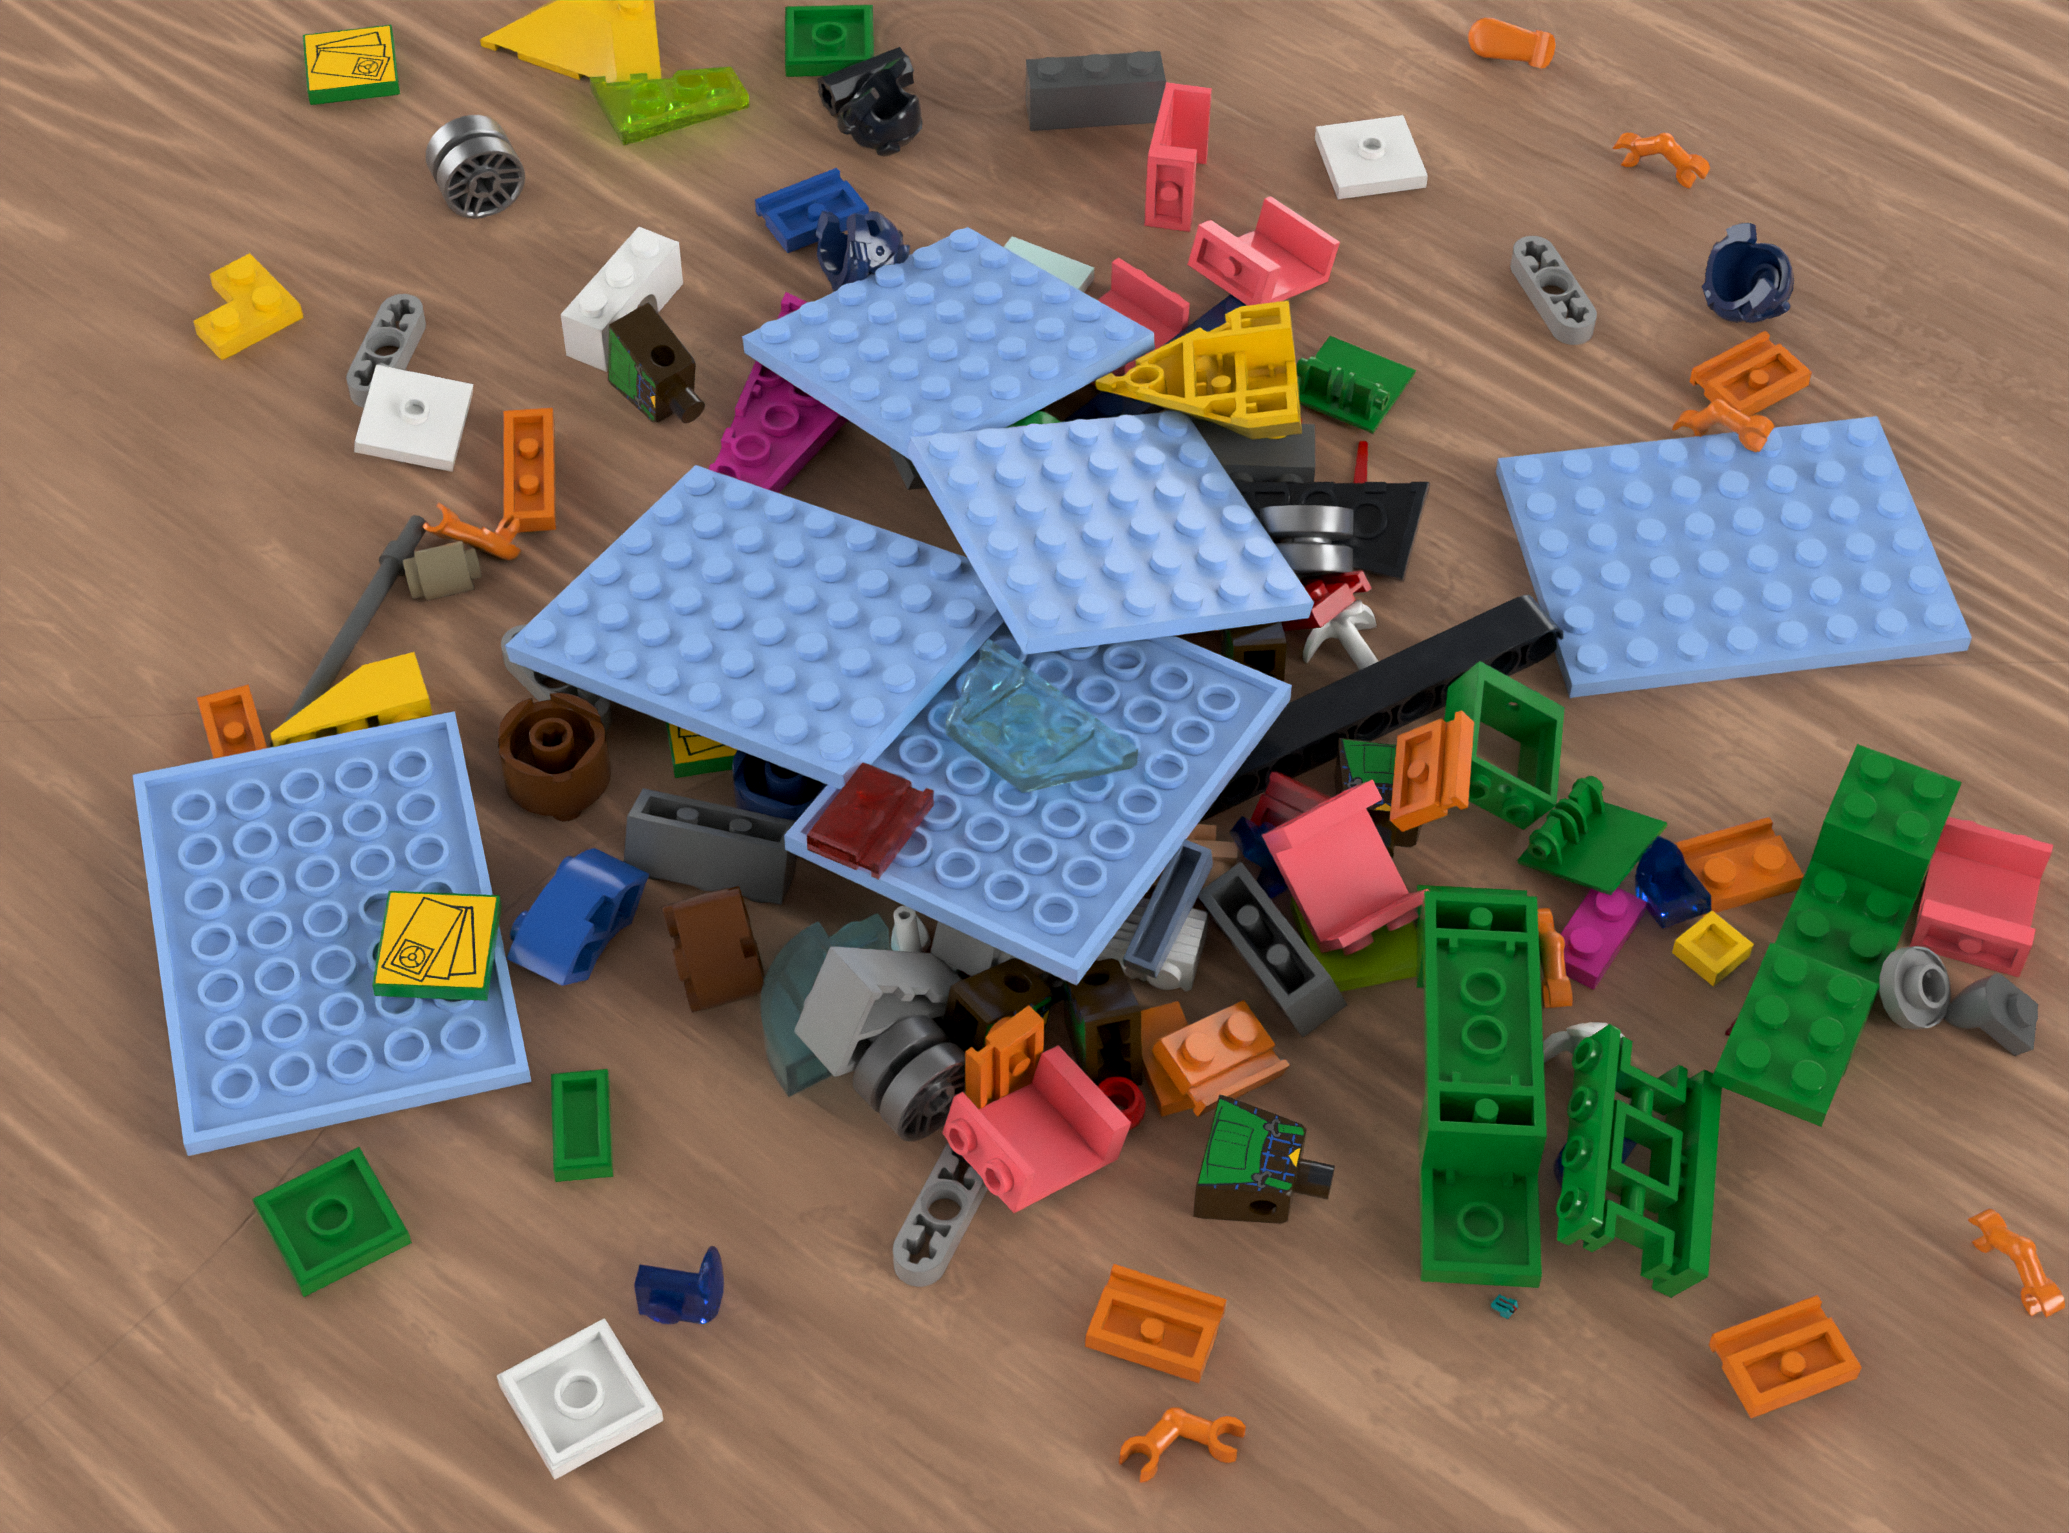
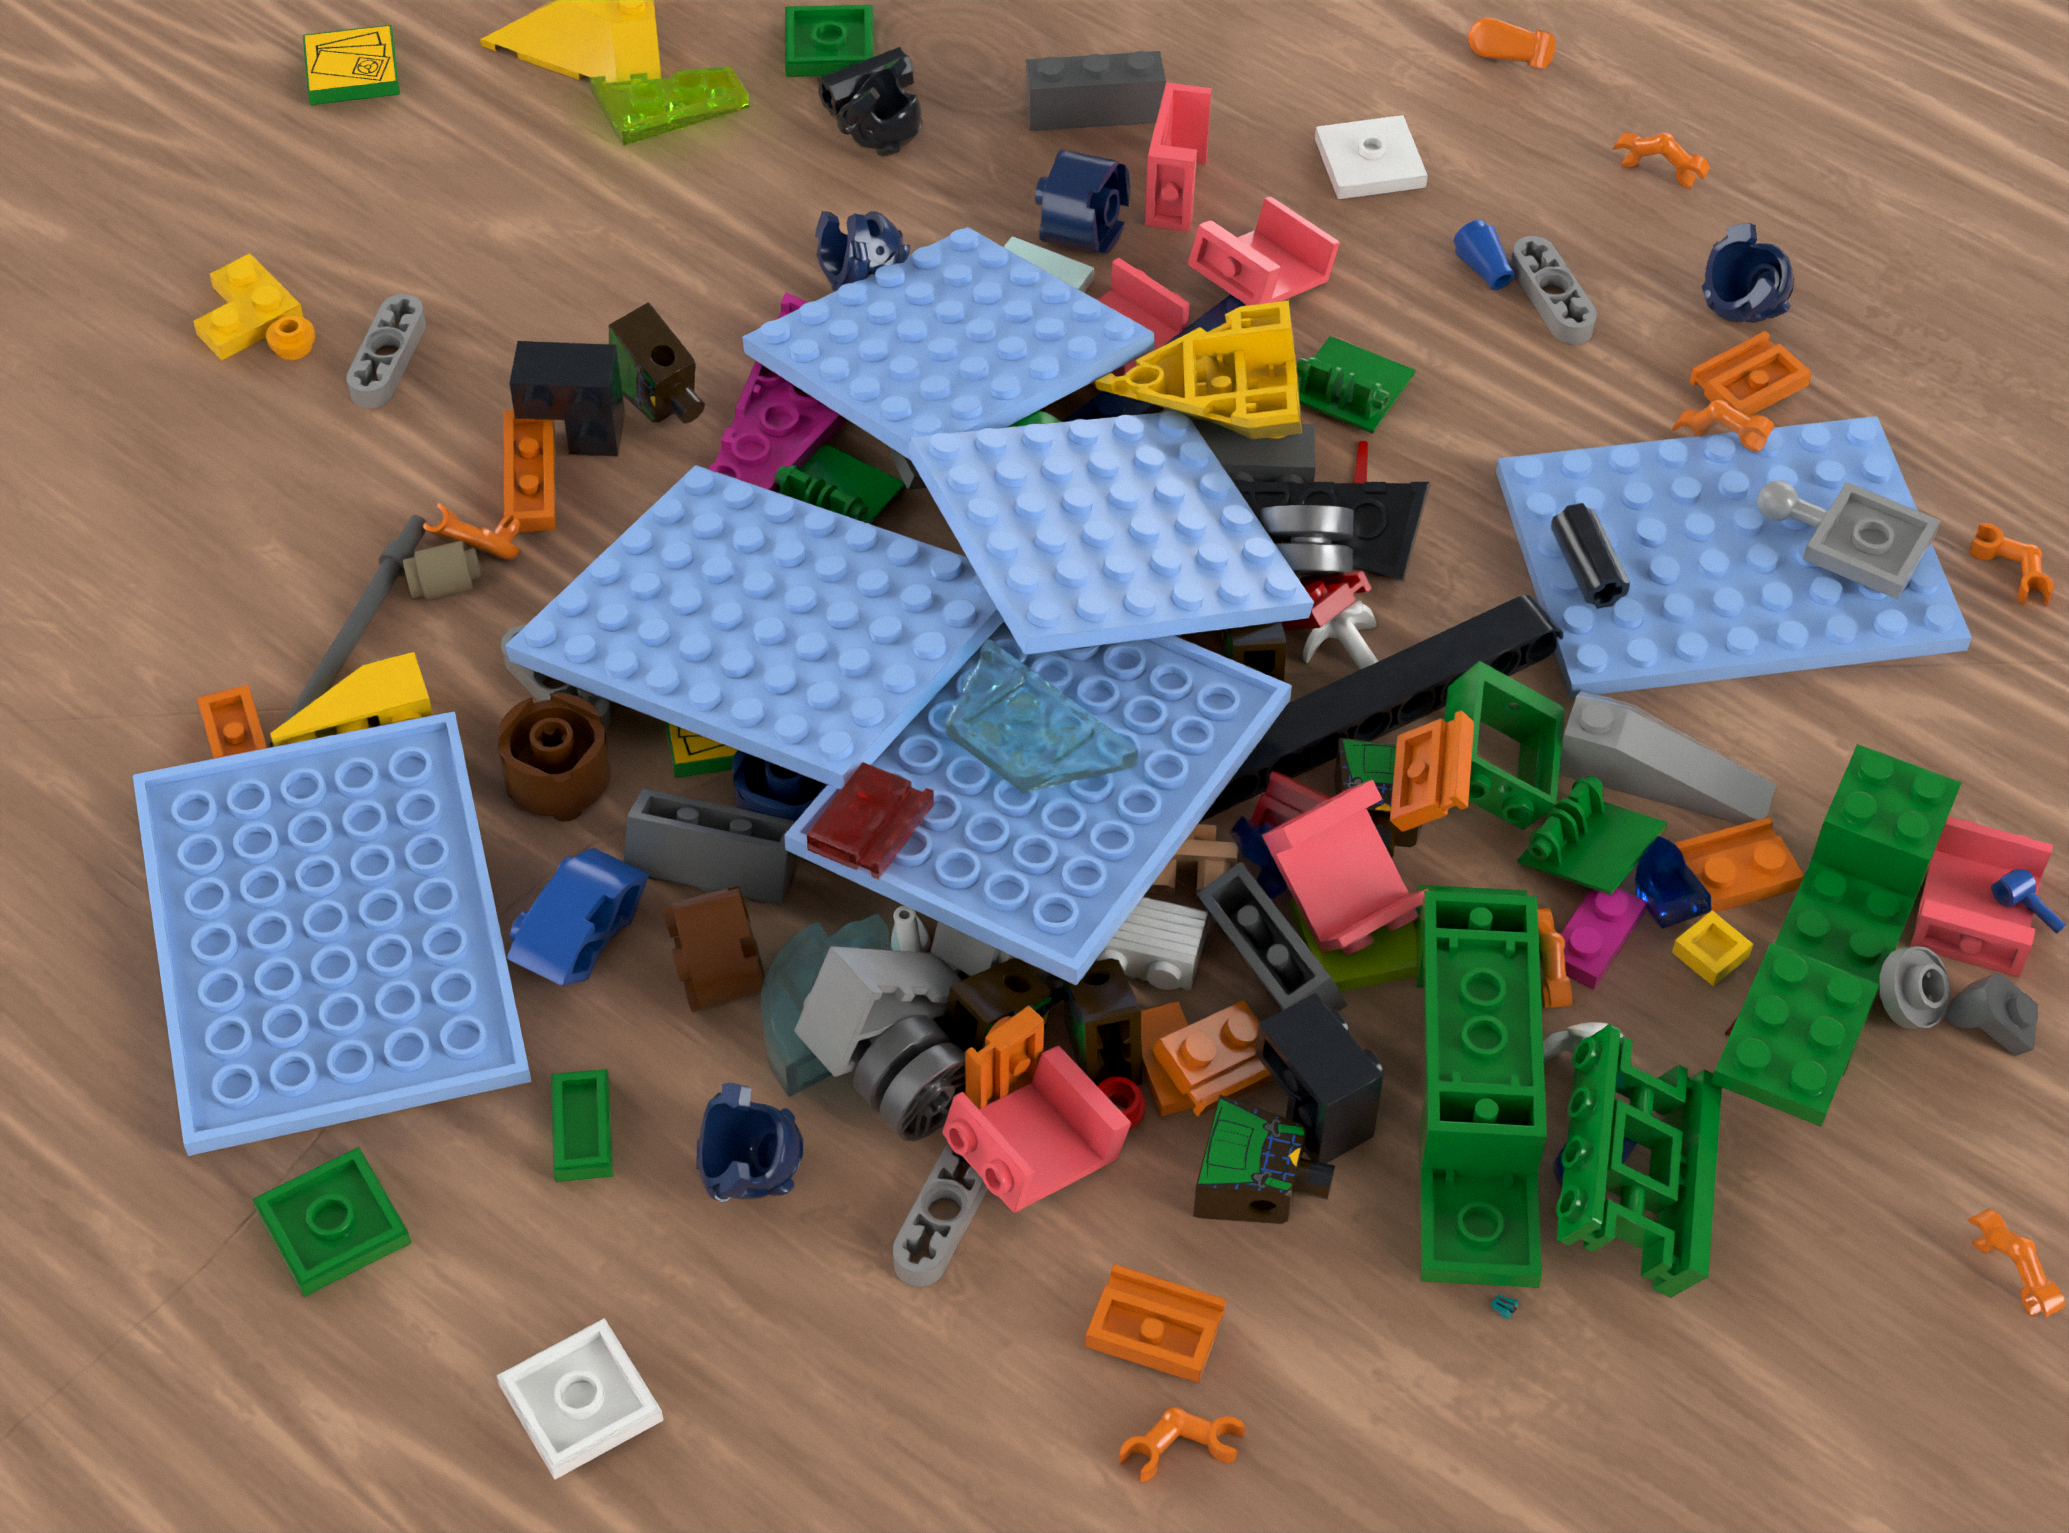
(291, 337): none -> light orange plate
(413, 418): white plate -> none
(437, 945): yellow tile -> none
(475, 166): flat silver wheel -> none
(571, 385): none -> black brick
(638, 273): white arch -> none
(681, 1295): clear blue plate -> none
(747, 1147): none -> dark blue helmet
(796, 209): blue plate -> none
(839, 484): none -> green hinge
(1083, 201): none -> dark blue brick
(1168, 908): sand blue piece -> none
(1325, 1074): none -> black brick
(1483, 252): none -> blue cone
(1590, 555): none -> black axle
(1658, 762): none -> light grey wedge
(1784, 1356): orange plate -> none
(1859, 535): none -> light grey plate
(2021, 886): none -> blue hand
(2026, 554): none -> orange arm

